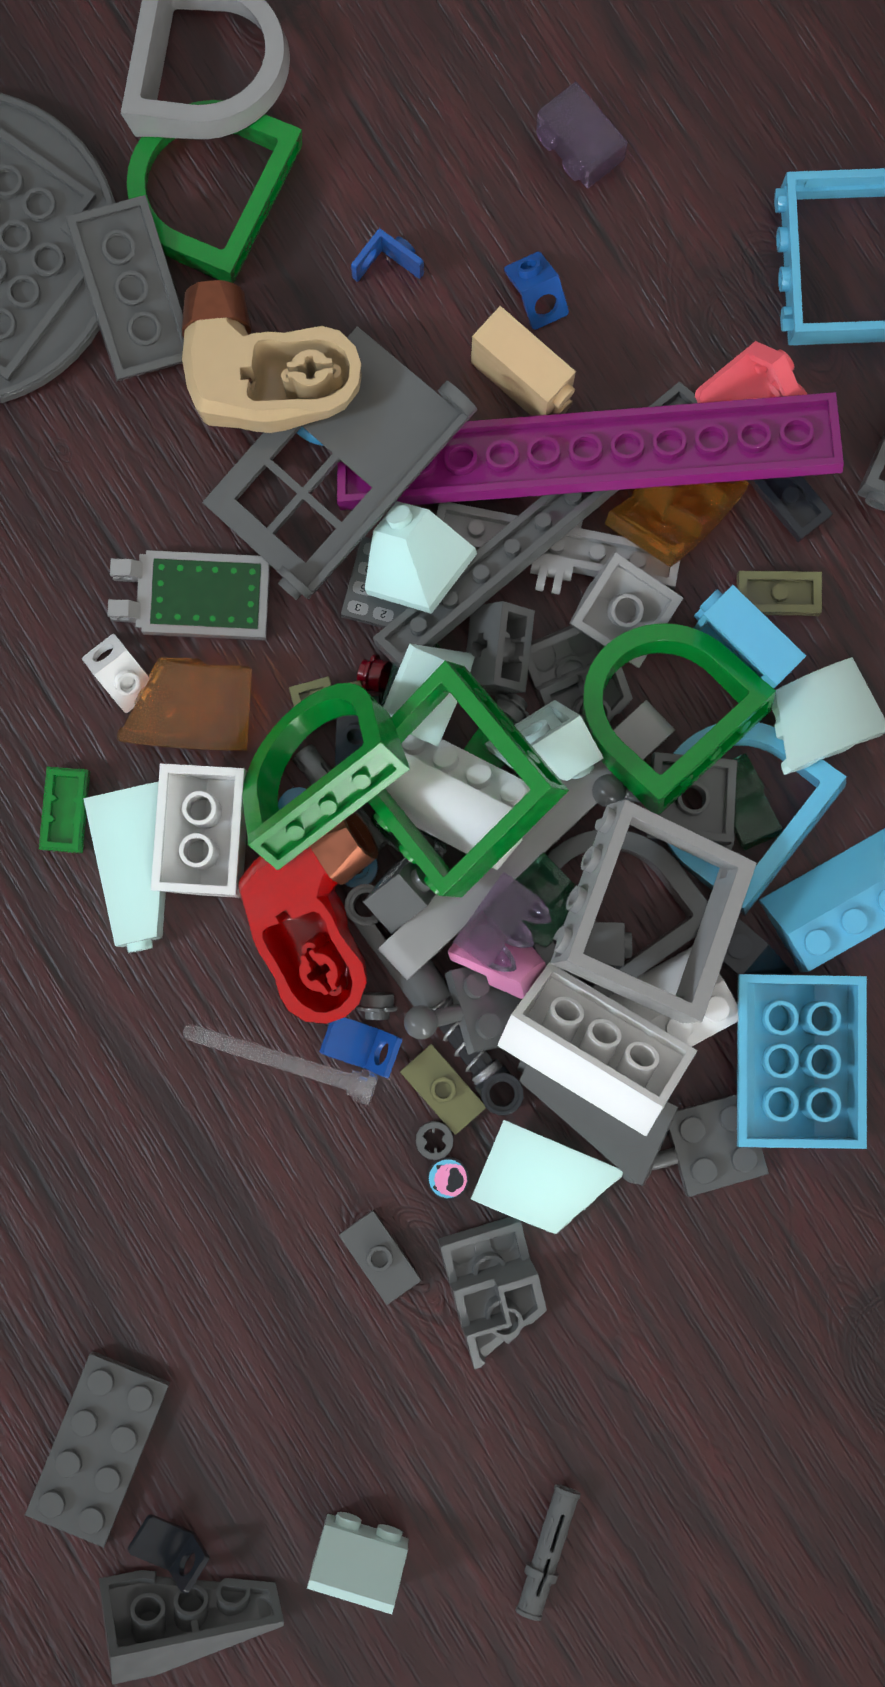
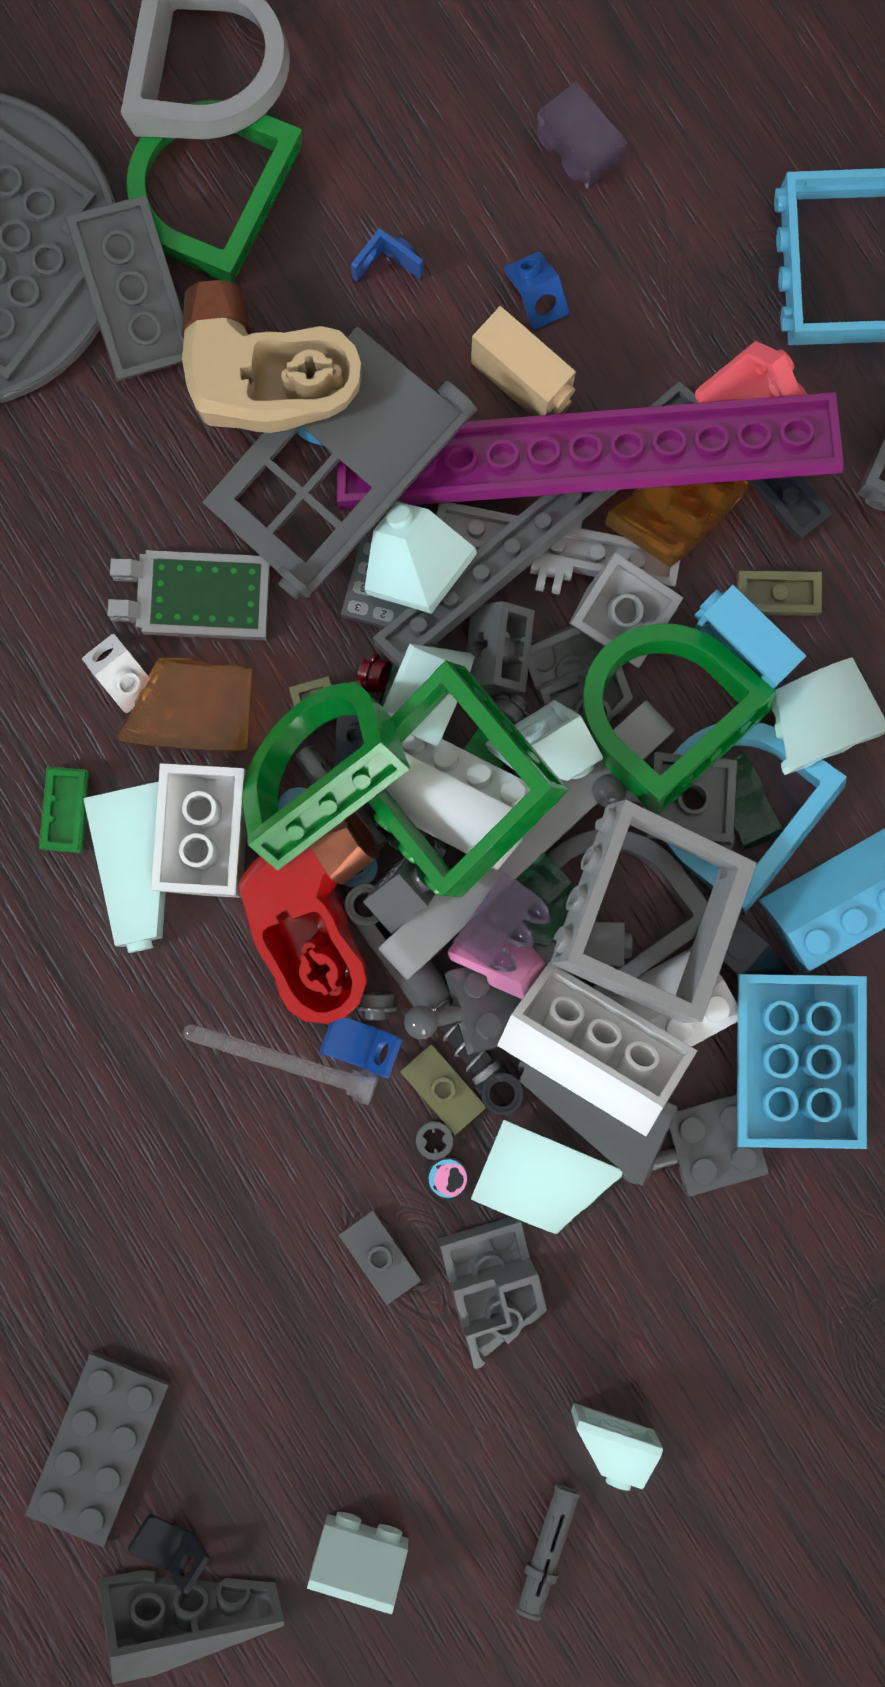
(619, 1448): none -> light aqua slope

